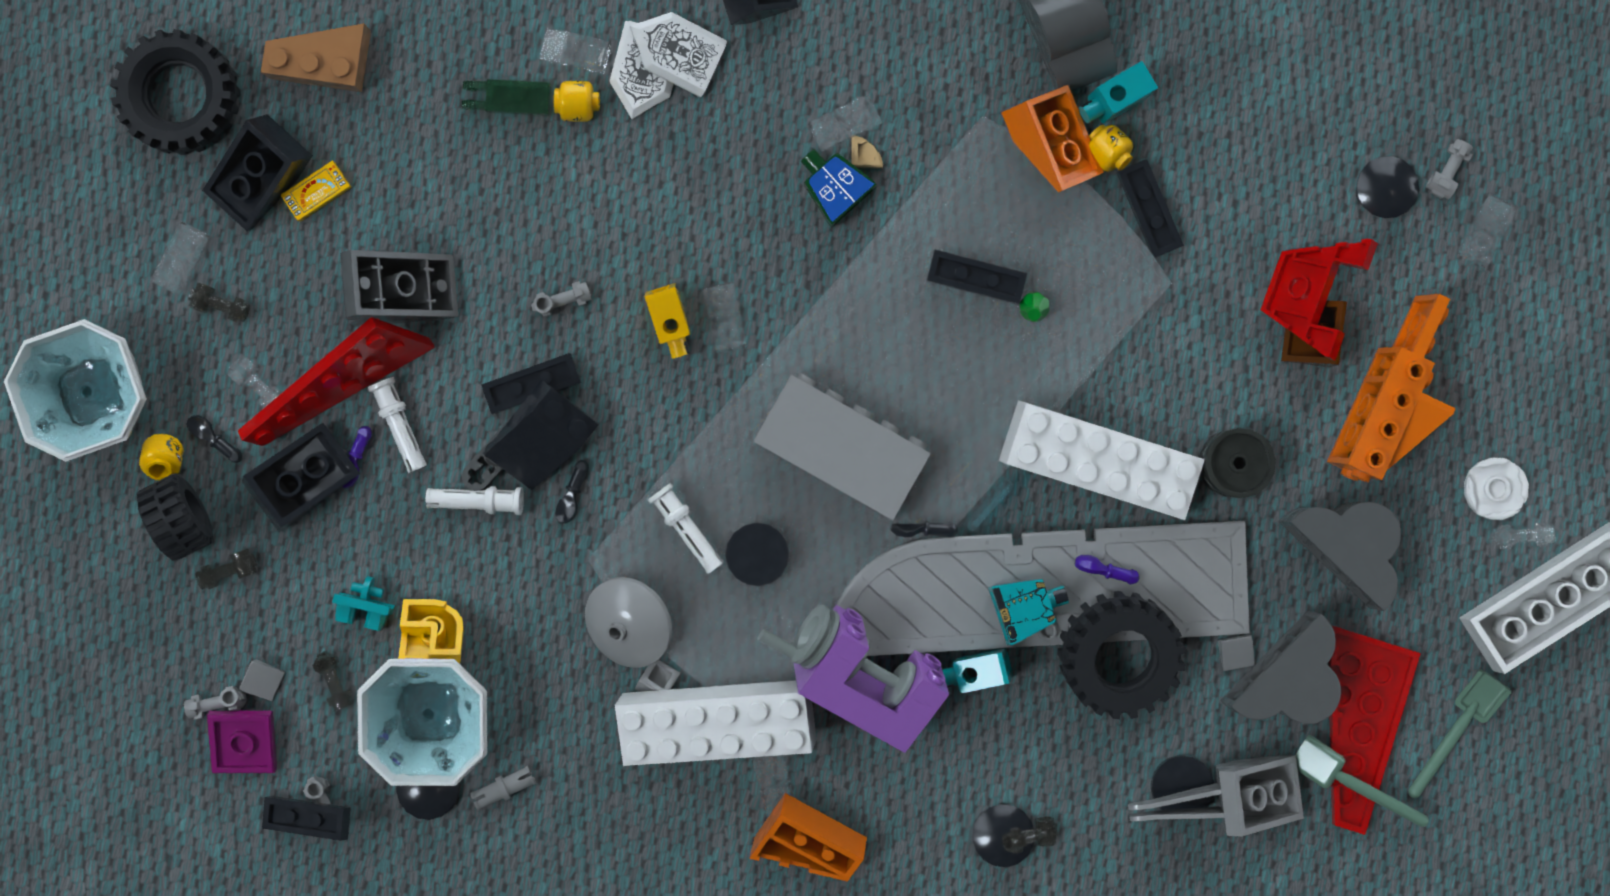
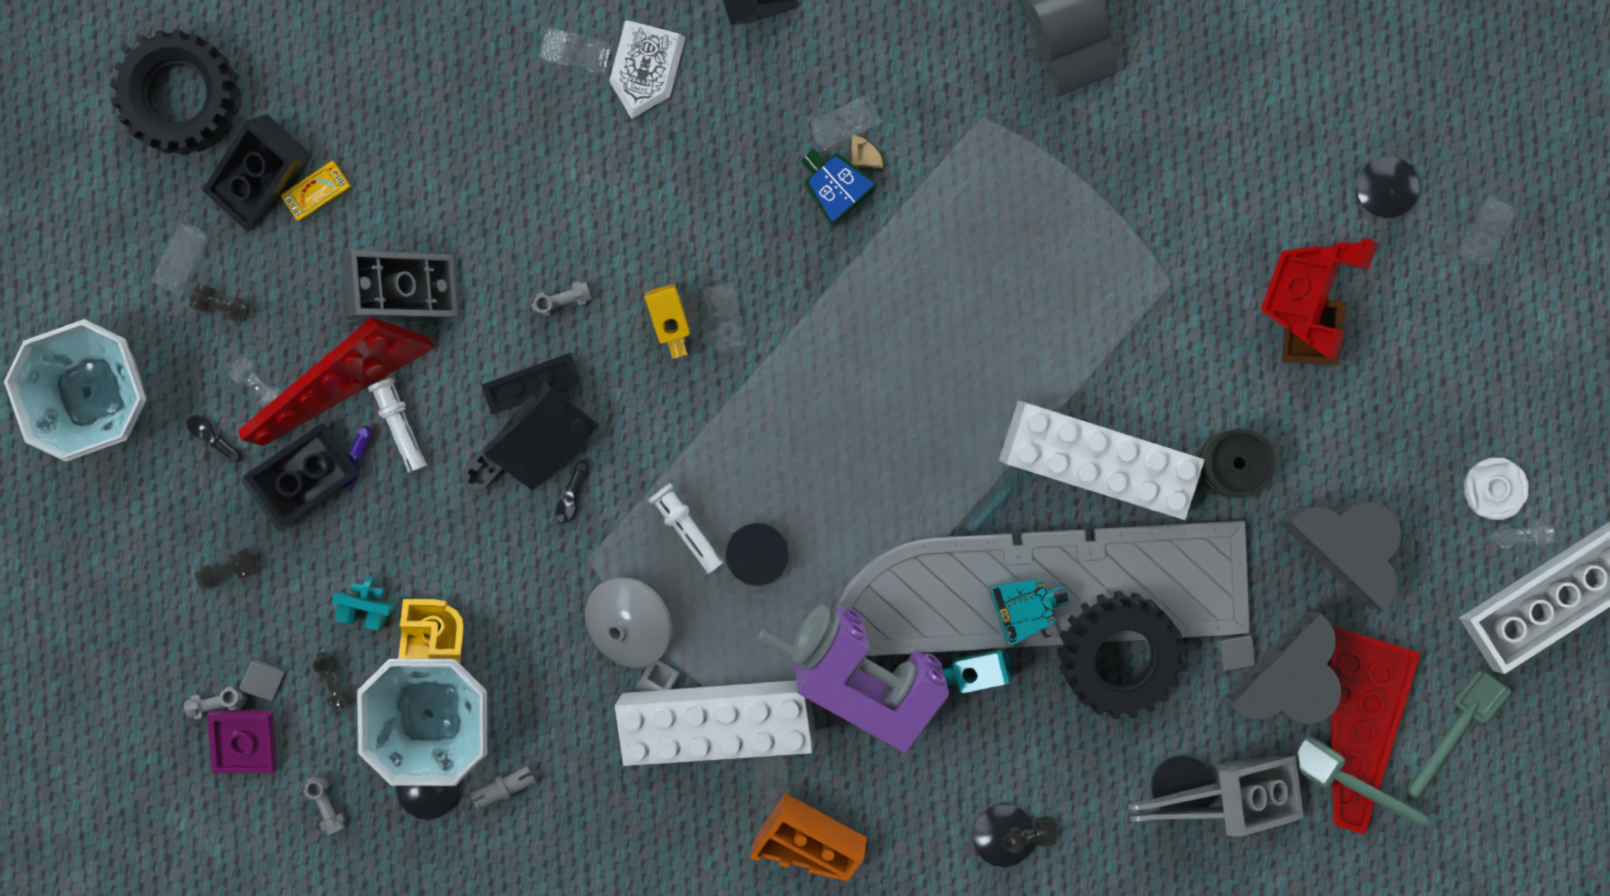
(161, 456): yellow head -> none
(174, 517): black tyre -> none
(306, 818): black plate -> none
(320, 58): medium nougat wedge -> none
(488, 500): white pin -> none
(510, 97): clear green hinge -> none
(576, 101): yellow head -> none
(678, 51): white tile -> none
(842, 445): light grey brick -> none
(935, 529): black piece -> none
(976, 277): black plate -> none
(1034, 307): green rock -> none
(1053, 138): orange slope -> none
(1092, 565): dark purple piece -> none
(1111, 147): yellow head -> none
(1119, 94): teal torso -> none
(1149, 208): black plate -> none
(1400, 412): orange wedge -> none
(1442, 183): light grey bar -> none

